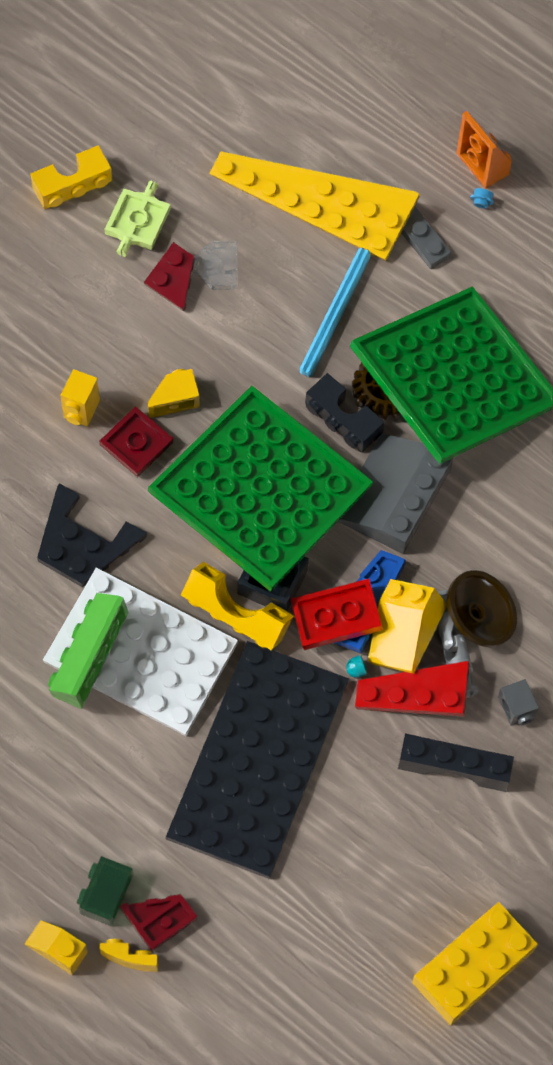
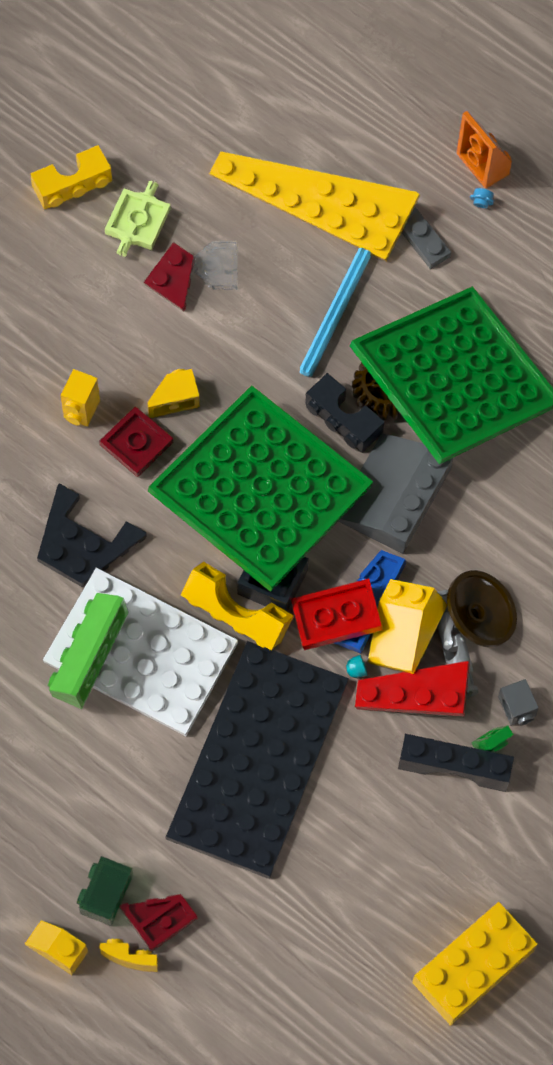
(493, 739): none -> green plate

